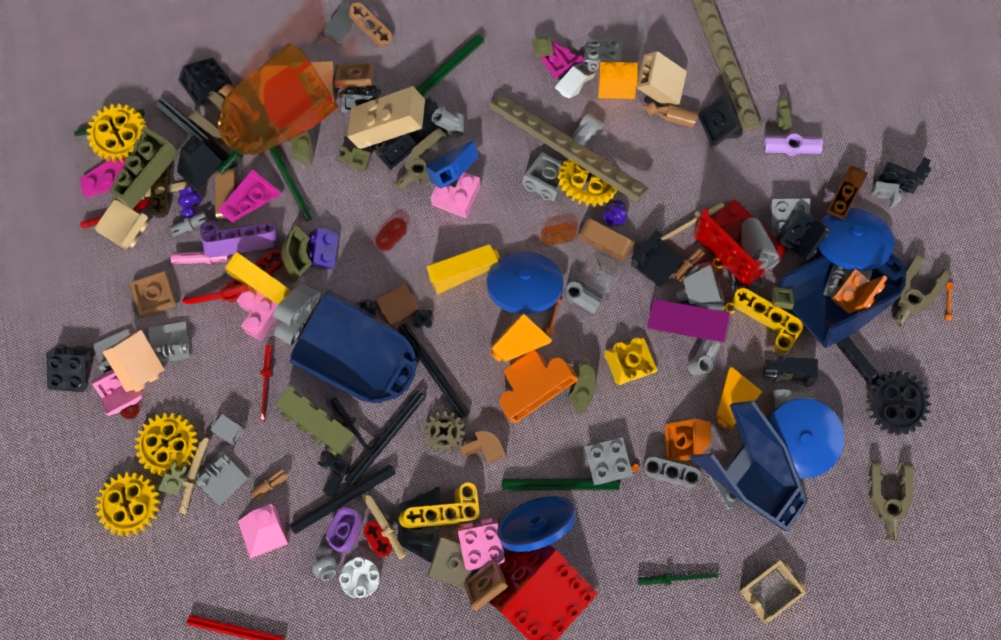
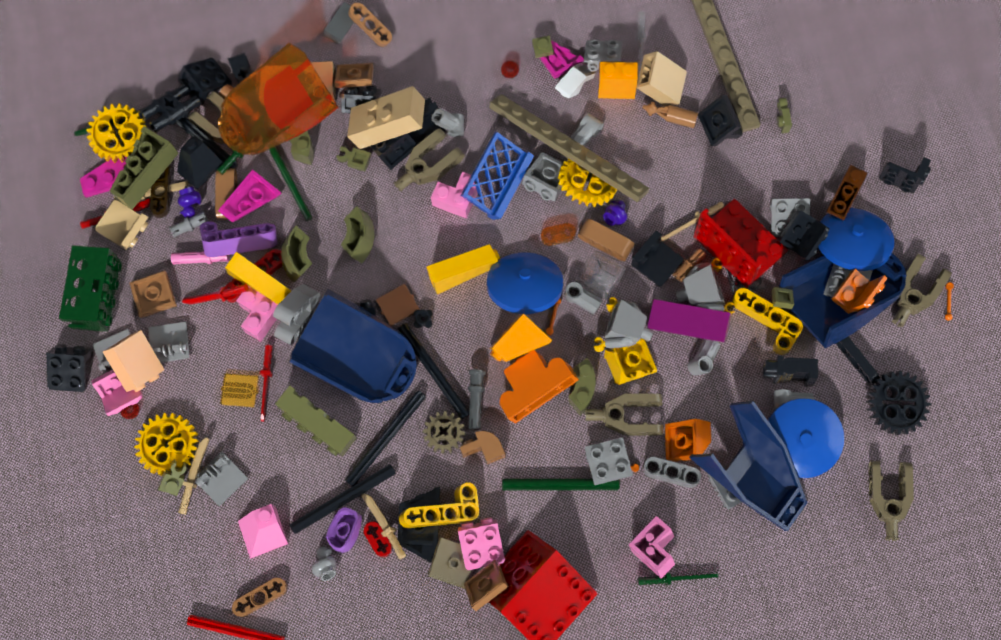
(98, 272): none -> dark green piece
(145, 498): yellow gear -> none
(169, 108): none -> black pin
(227, 429): light grey brick -> none
(239, 390): none -> clear yellow piece
(240, 66): none -> black piece
(269, 484): medium nougat axle -> none
(275, 595): none -> medium nougat beam
(323, 248): dark purple bracket -> none
(340, 469): black bar -> none
(348, 421): black sword -> none
(359, 234): none -> olive brick
(359, 577): white dish -> none
(392, 234): clear red plate -> none
(448, 66): dark green axle -> none
(452, 165): blue slope -> none
(476, 389): none -> dark grey pin
(510, 65): none -> clear red plate
(511, 182): none -> blue fence
(536, 523): blue dish -> none
(618, 424): none -> dark tan piece
(624, 326): none -> light grey torso
(649, 547): none -> bright pink brick
(735, 389): light orange slope -> none
(758, 244): light grey cone -> none
(773, 591): window -> none
(781, 144): lavender piece -> none
(886, 190): light grey bracket -> none

